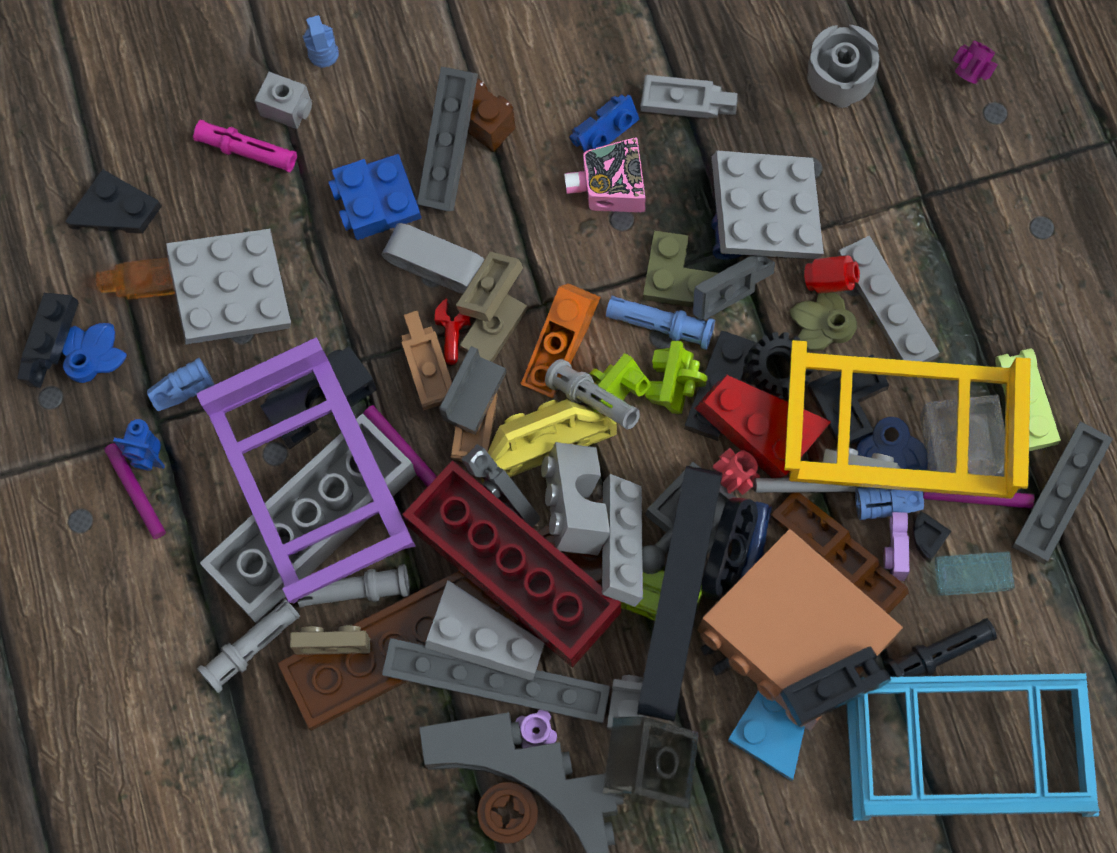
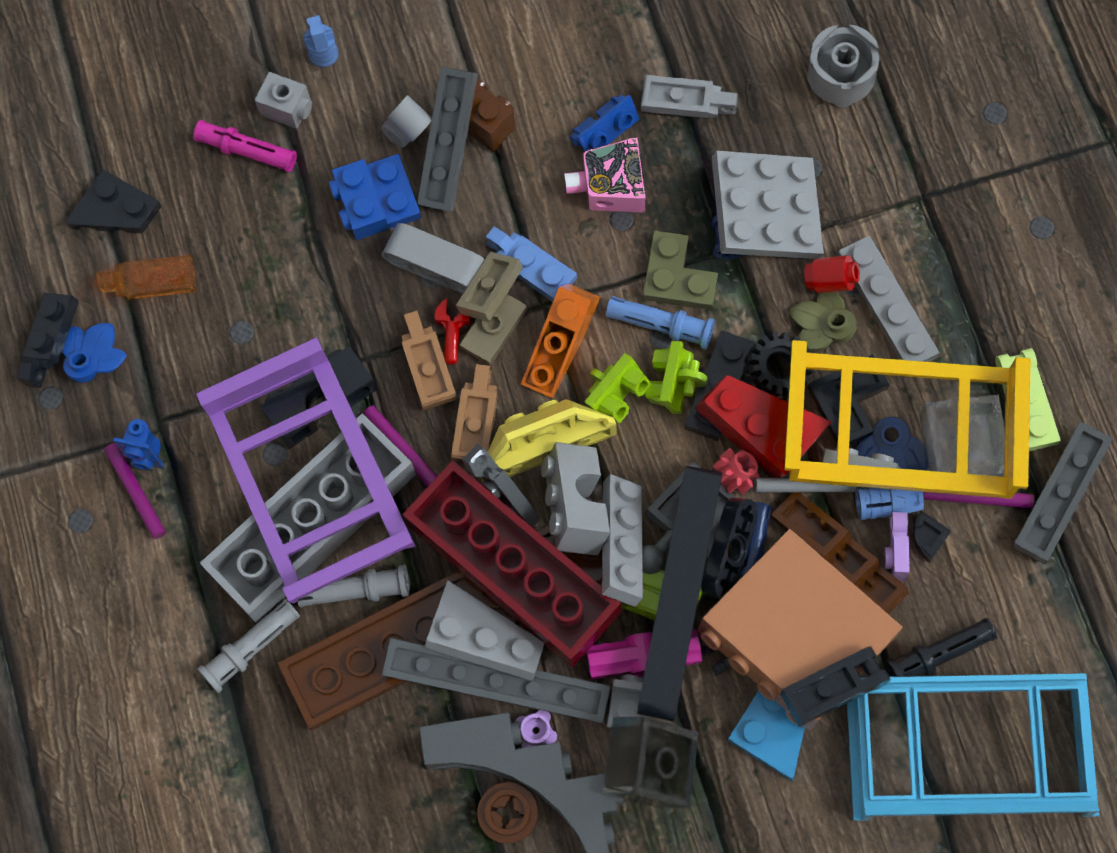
(180, 385): medium blue hinge -> none
(228, 286): light grey plate -> none
(315, 641): dark tan plate -> none
(405, 122): none -> light grey piece
(472, 392): dark grey panel -> none
(539, 268): none -> medium blue hinge
(621, 412): light grey pin -> none
(631, 656): none -> dark pink piece
(730, 285): dark grey hinge -> none
(974, 62): magenta gear -> none
(974, 573): clear light blue tile -> none

